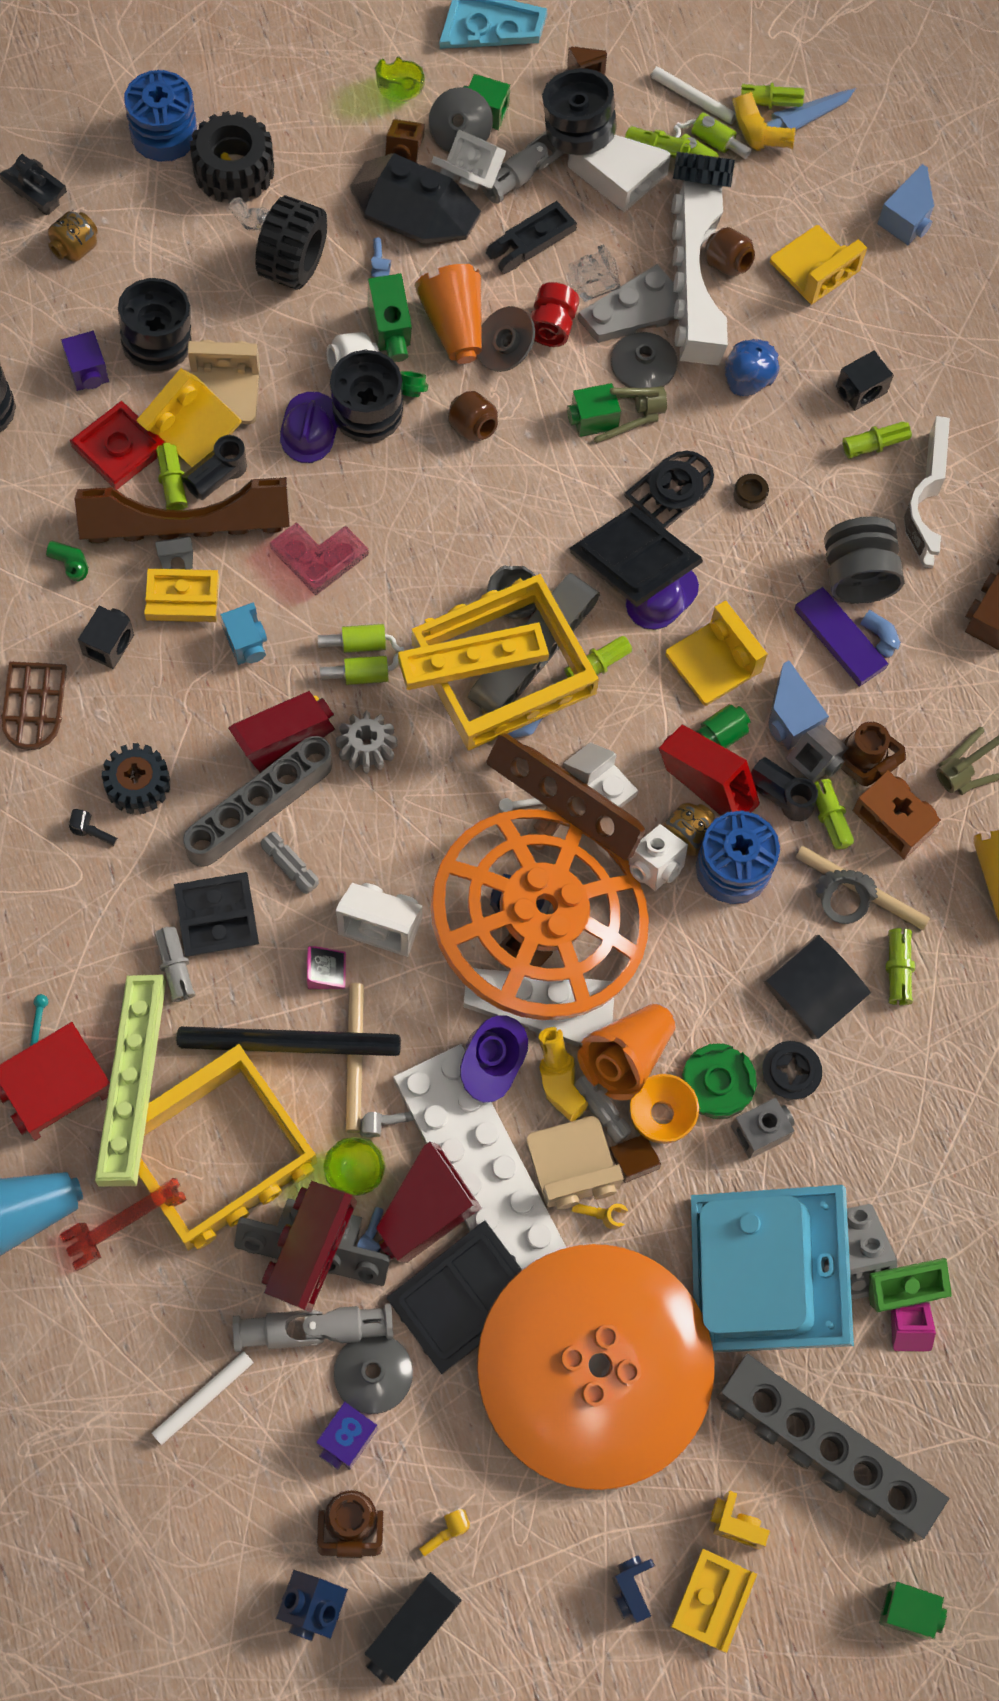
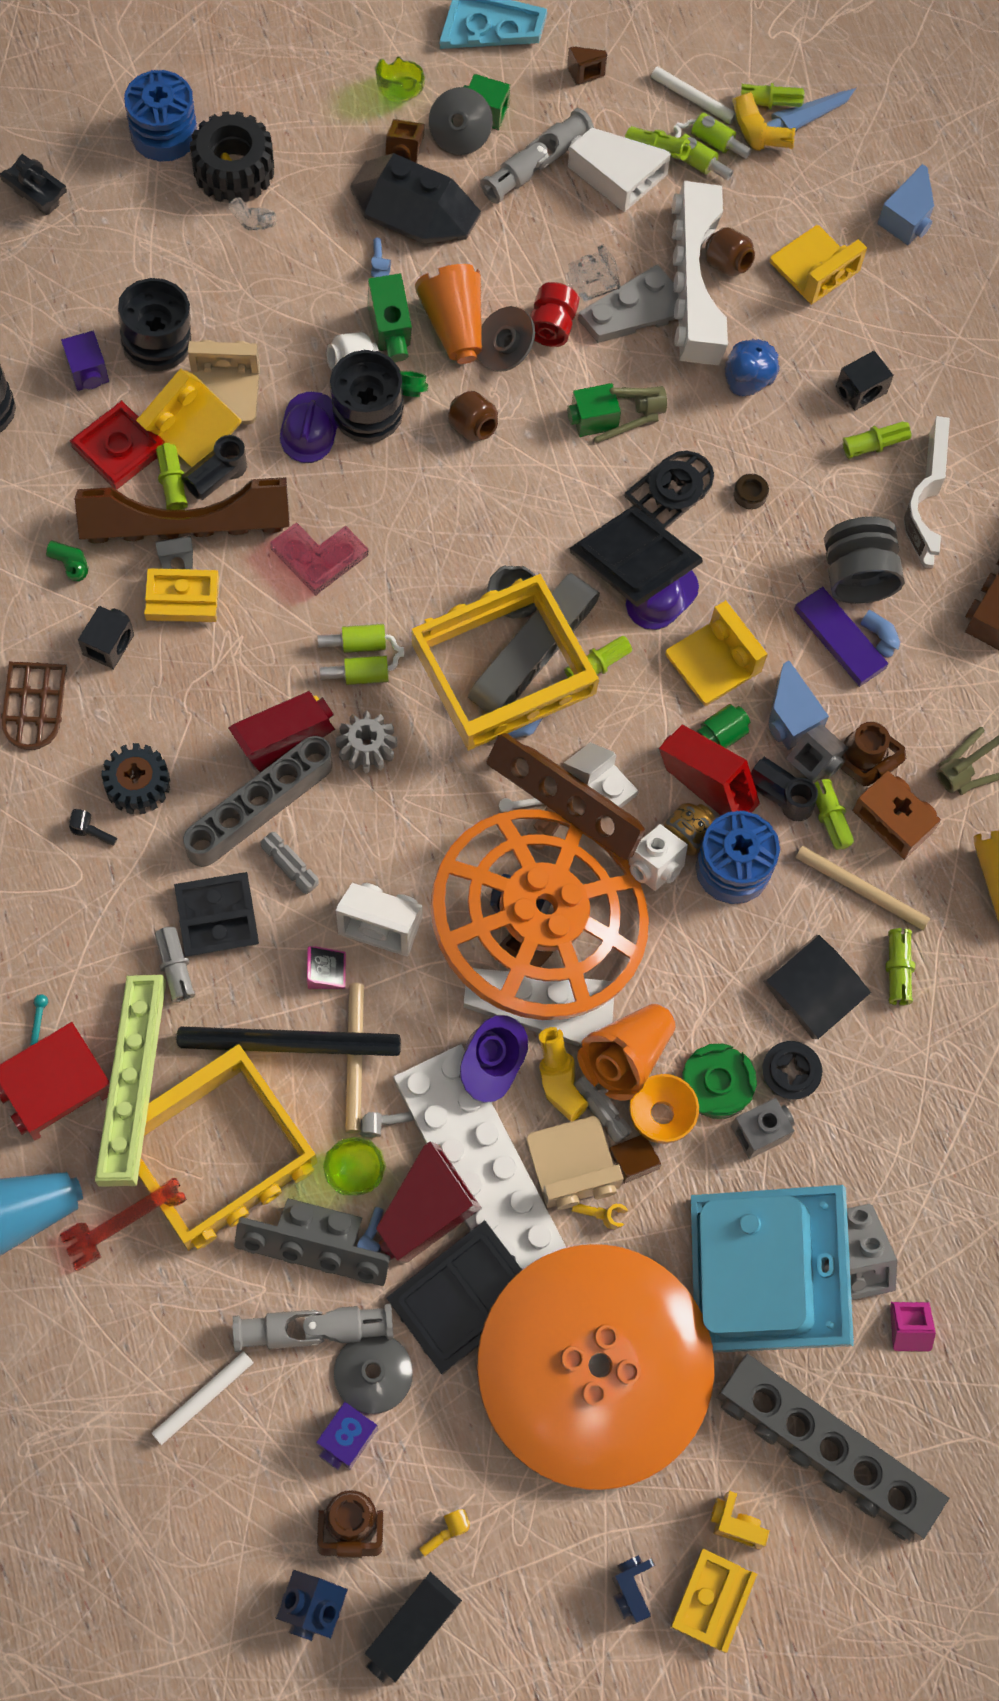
(72, 236): pearl gold head -> none
(244, 634): dark azure brick -> none
(291, 242): black tyre -> none
(309, 1245): dark red slope -> none
(472, 160): white bracket -> none
(473, 656): yellow plate -> none
(532, 236): black hinge -> none
(579, 111): black wheel -> none
(642, 371): dark grey dish -> none
(703, 169): black wheel -> none
(863, 884): dark grey piece -> none
(909, 1285): bright green slope -> none
(913, 1611): green brick -> none

